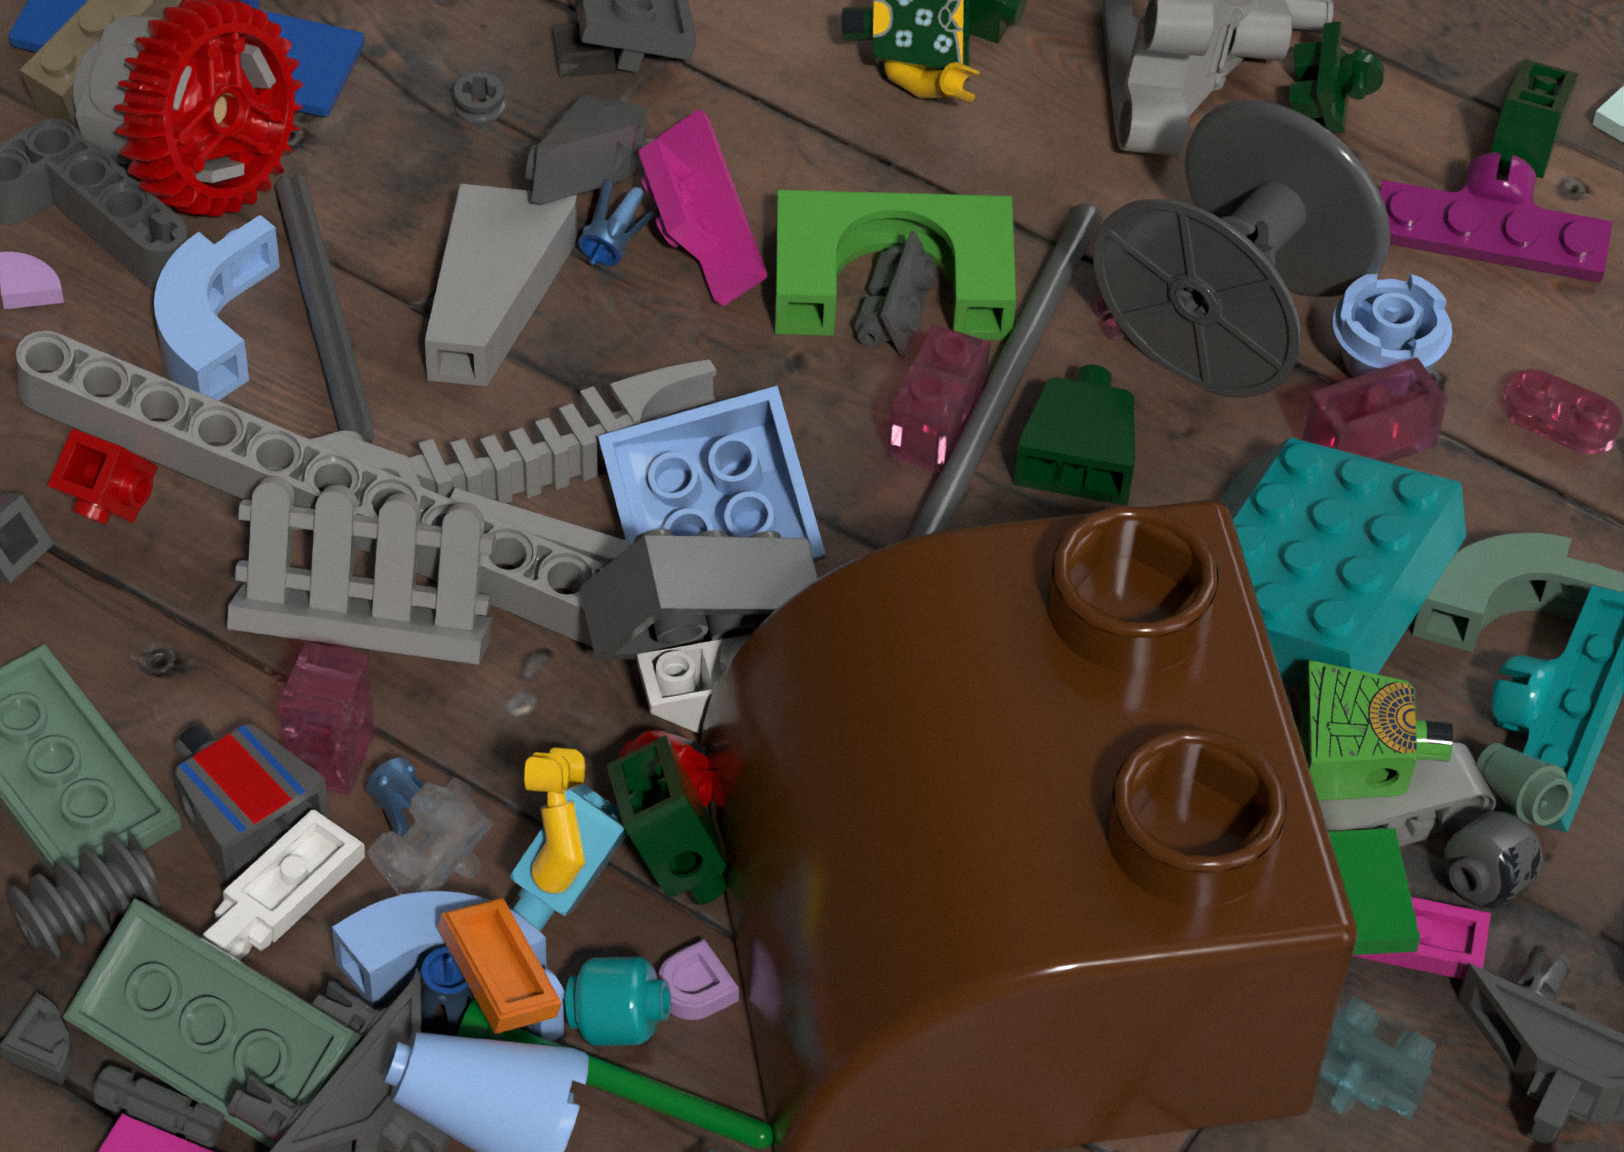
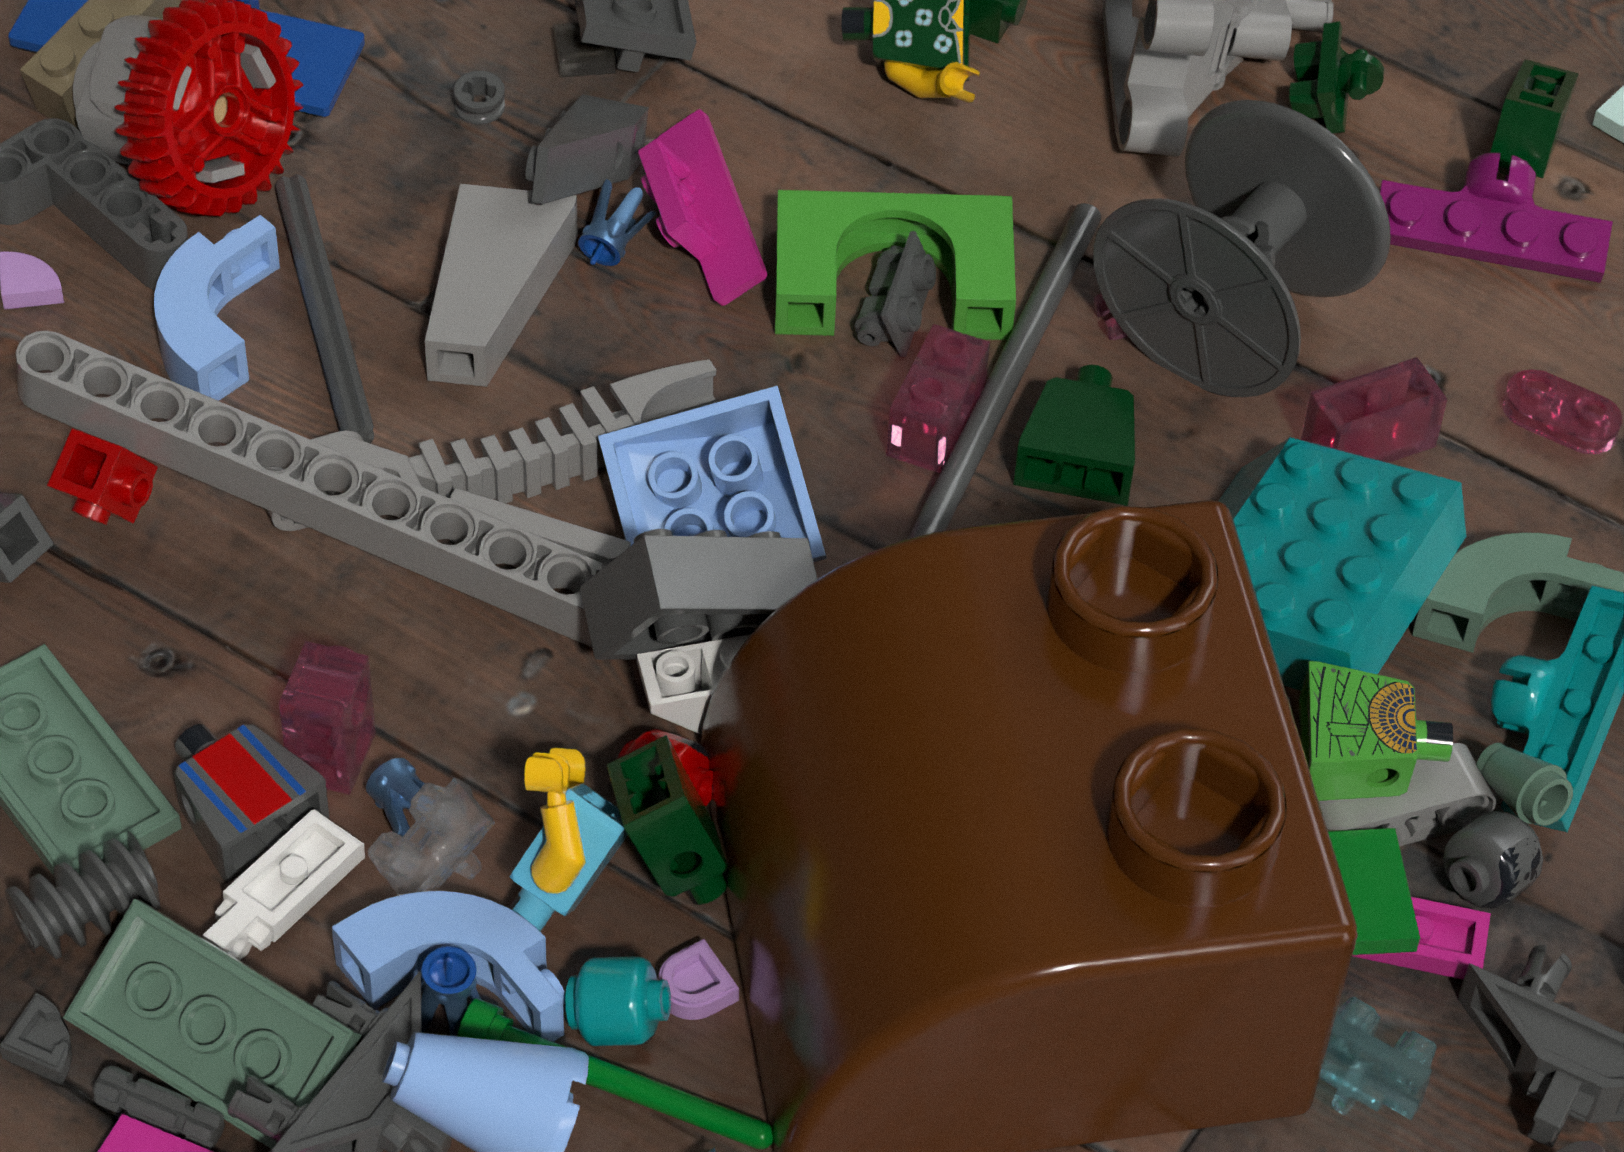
(390, 615): light grey fence -> none
(499, 965): orange tile -> none
(1391, 323): light blue cone -> none

